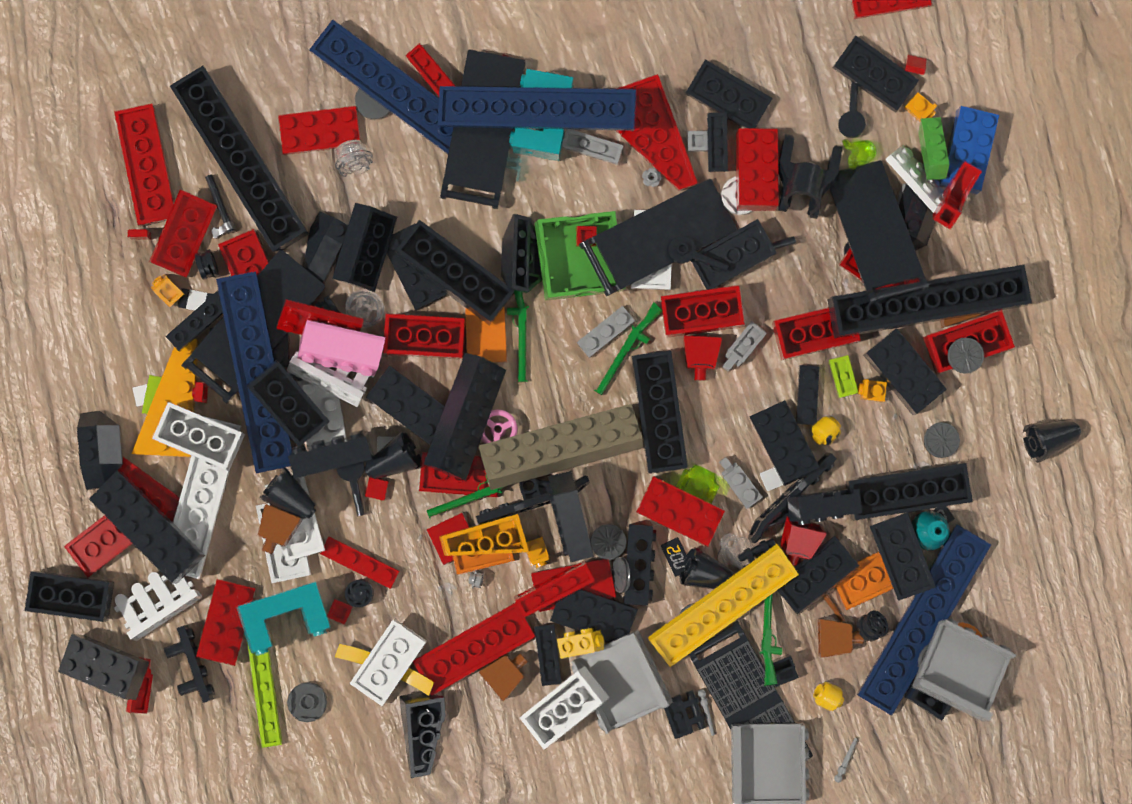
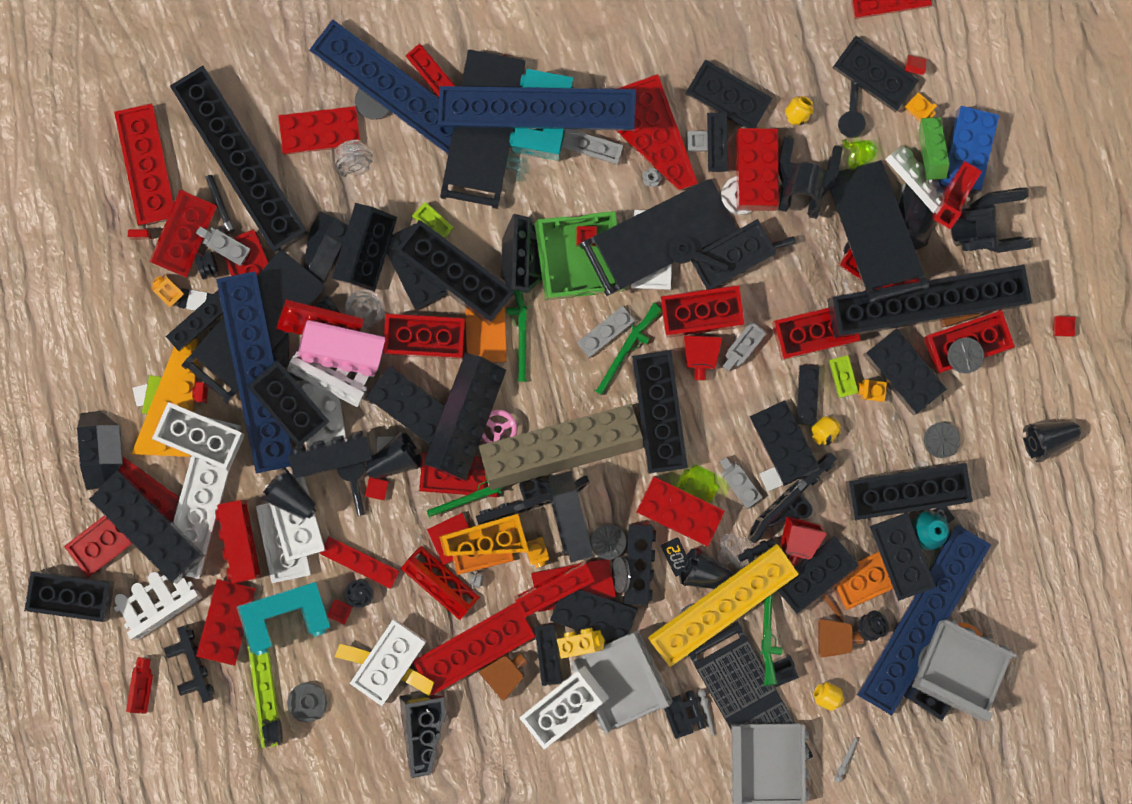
(103, 667): black brick -> none
(224, 245): none -> light grey hinge
(238, 541): none -> red brick
(272, 732): none -> black wheel
(277, 527): dark orange torso -> none
(433, 220): none -> lime plate
(437, 585): none -> red fence
(799, 110): none -> yellow head
(824, 505): black wedge -> none
(977, 225): none -> black piece
(1064, 326): none -> red plate

